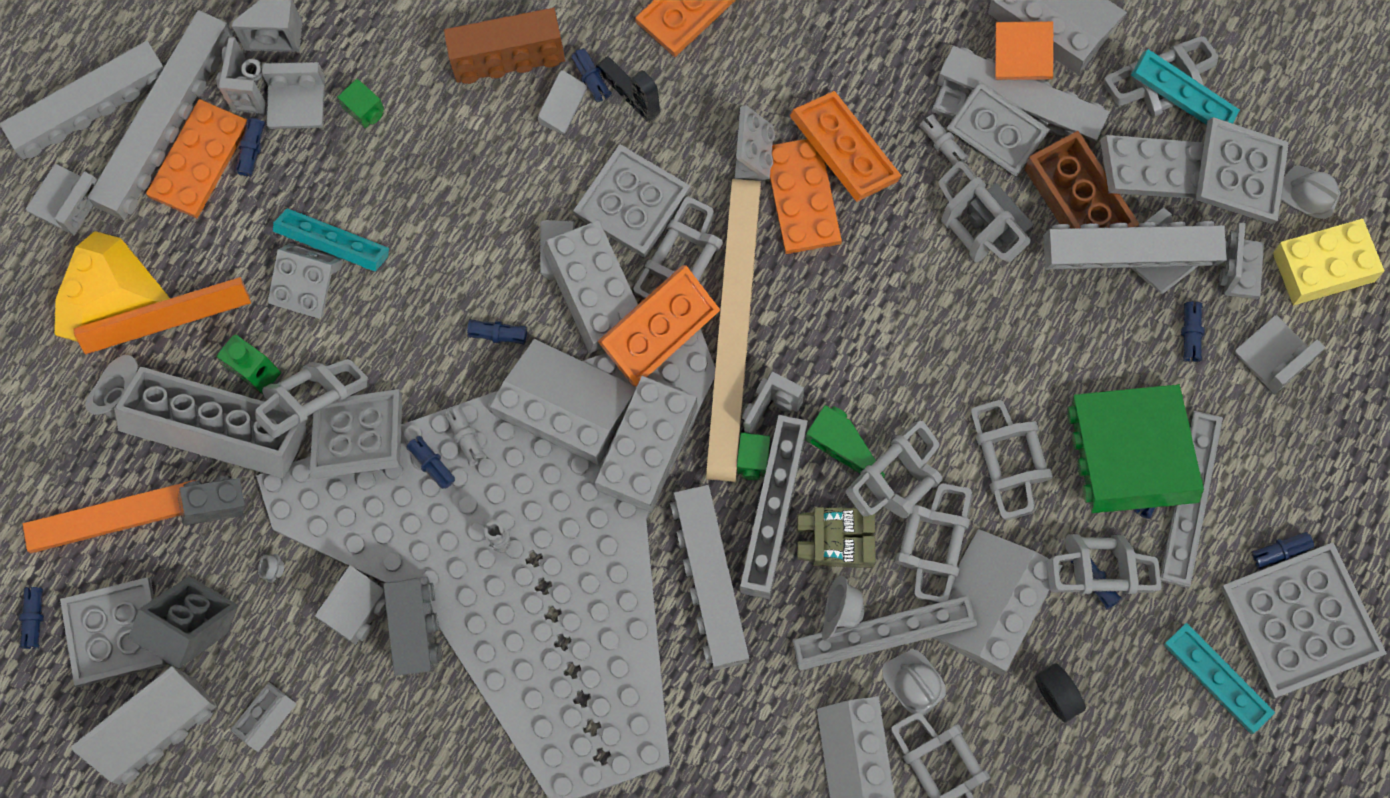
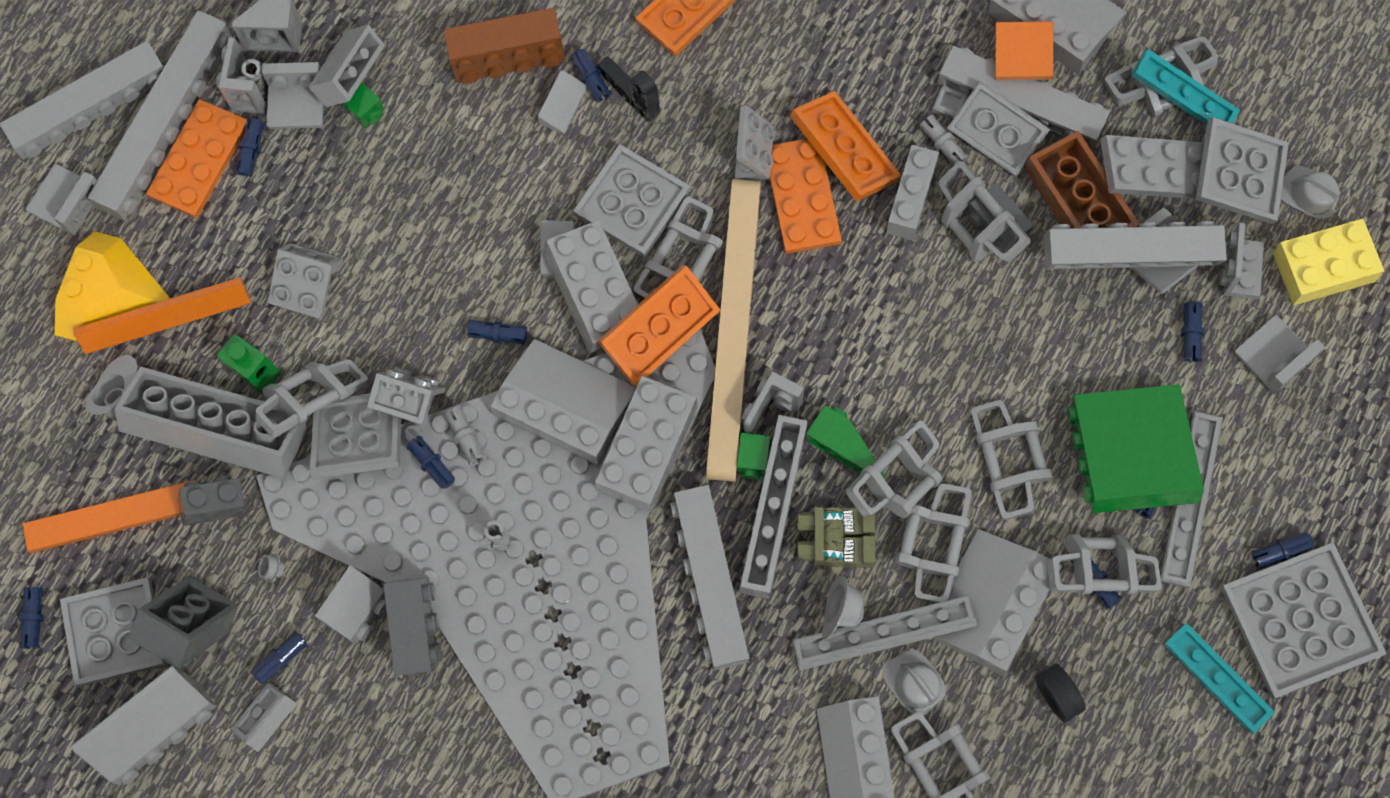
(279, 658): none -> dark blue axle
(331, 239): teal plate -> none
(346, 66): none -> light grey brick
(404, 395): none -> light grey bracket
(912, 192): none -> light grey brick

